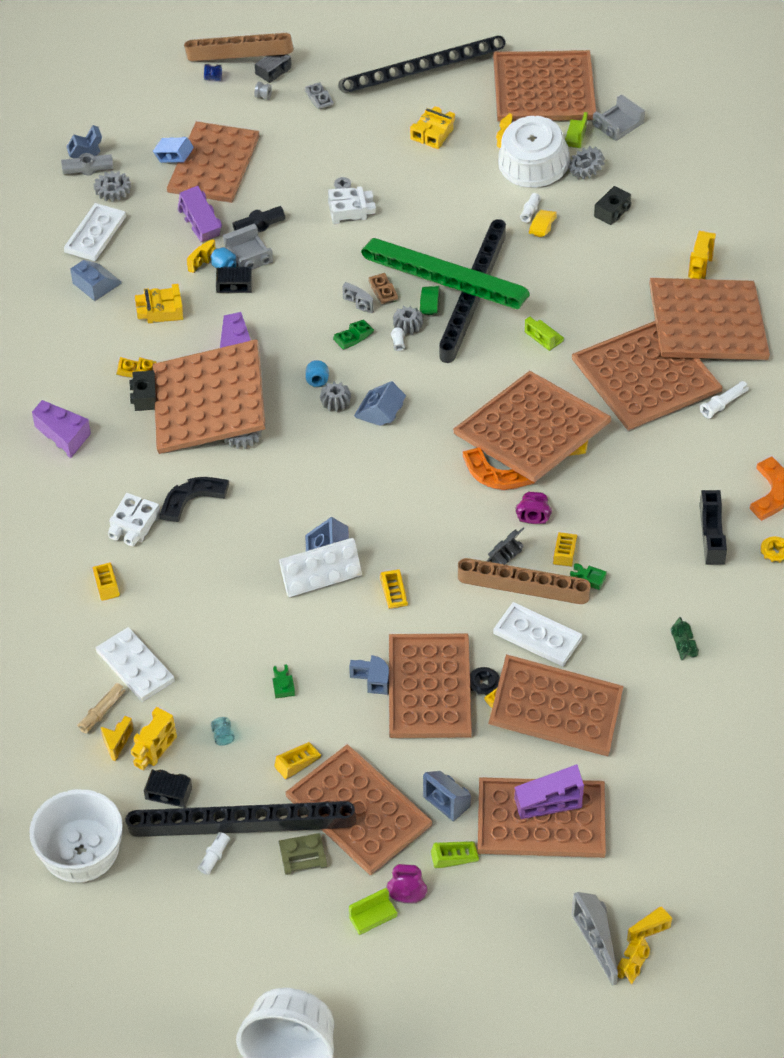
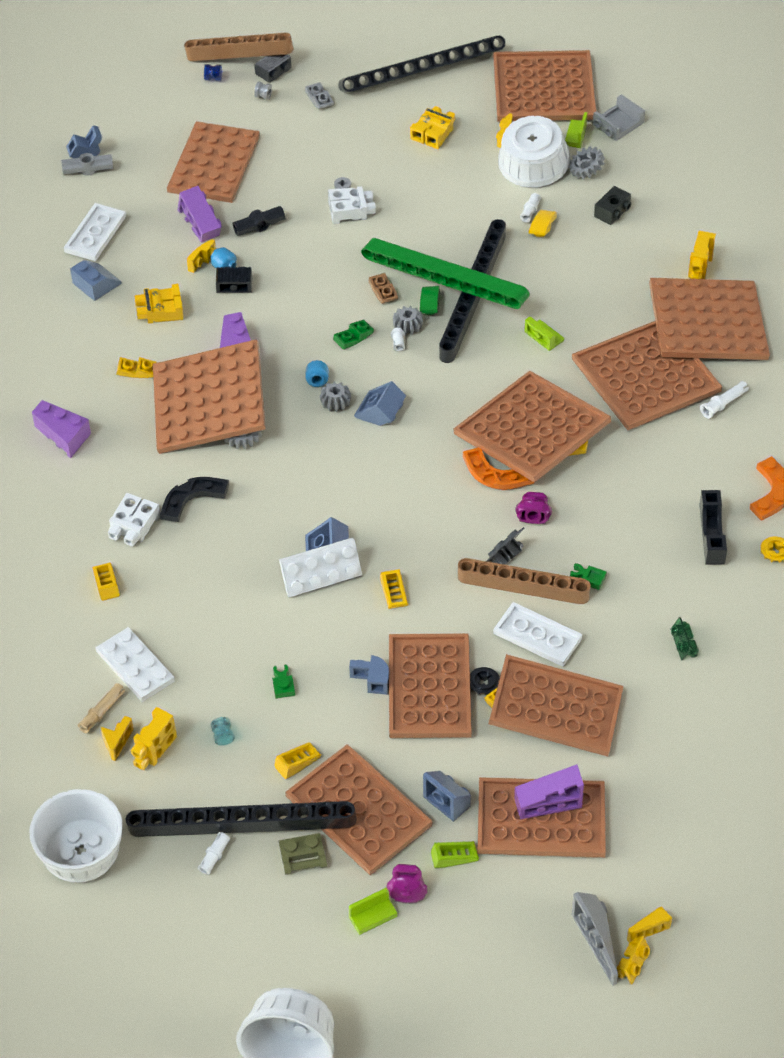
(112, 186): light grey gear -> none
(143, 390): pearl dark grey brick -> none
(168, 788): black brick -> none
(173, 149): medium blue brick -> none
(248, 247): light grey panel -> none
(360, 297): light grey slope -> none
(564, 559): yellow slope -> none

